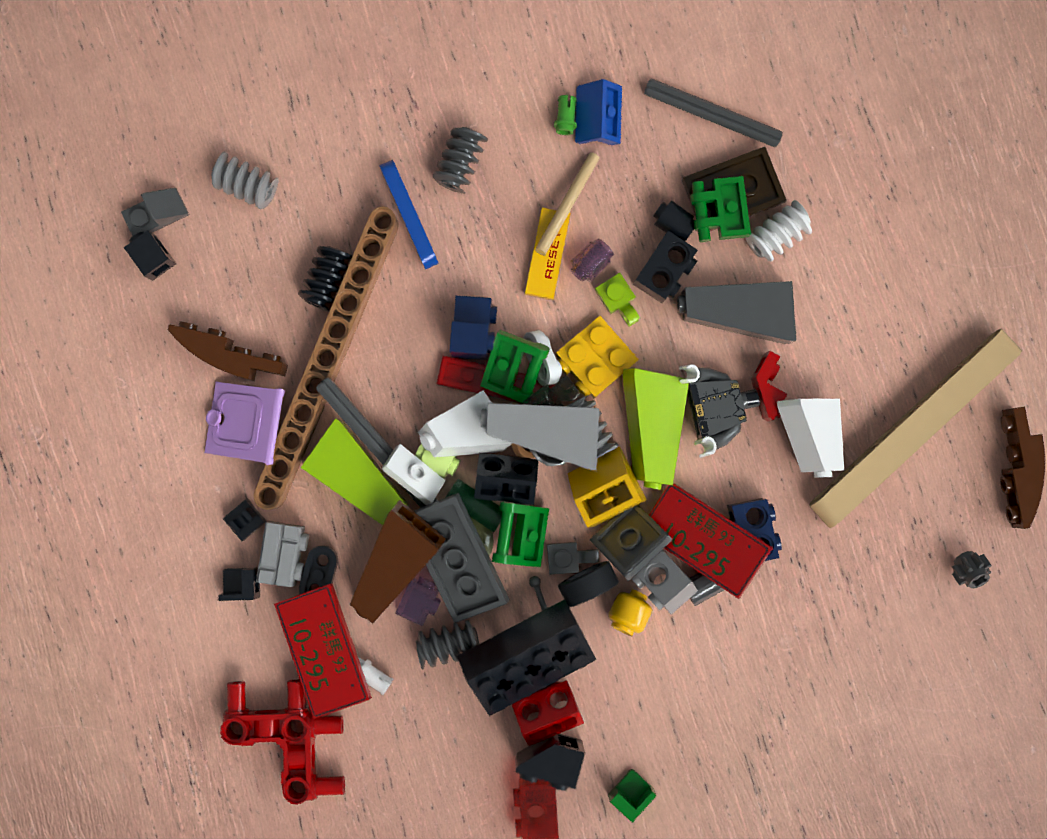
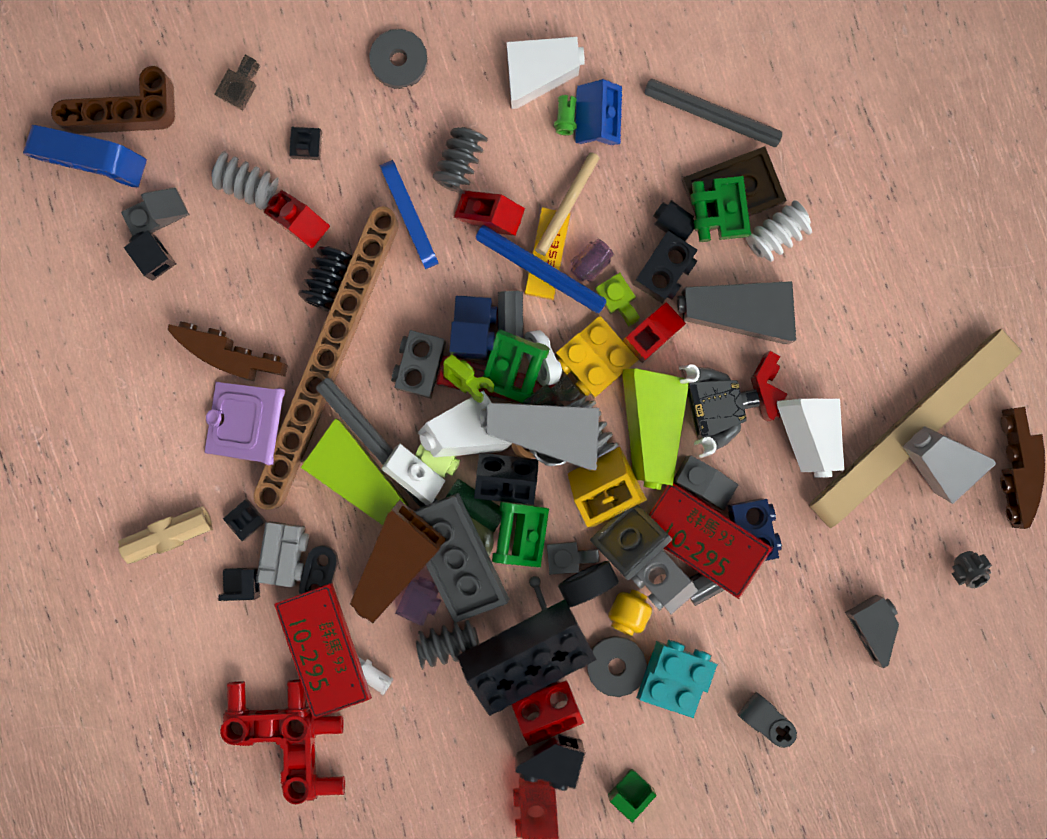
(85, 154): none -> blue beam
(115, 108): none -> reddish brown beam
(165, 535): none -> tan piece
(237, 87): none -> clear smoke plate
(296, 218): none -> red slope
(305, 143): none -> black tile
(398, 42): none -> dark grey tile
(427, 365): none -> dark grey brick
(462, 376): none -> lime plate
(490, 210): none -> red slope
(510, 312): none -> dark grey axle
(540, 269): none -> blue axle
(541, 66): none -> white slope
(632, 675): none -> dark grey tile
(654, 332): none -> red slope
(676, 678): none -> teal plate
(705, 482): none -> dark grey slope
(765, 719): none -> dark grey piece
(876, 627): none -> dark grey slope
(947, 464): none -> light grey slope

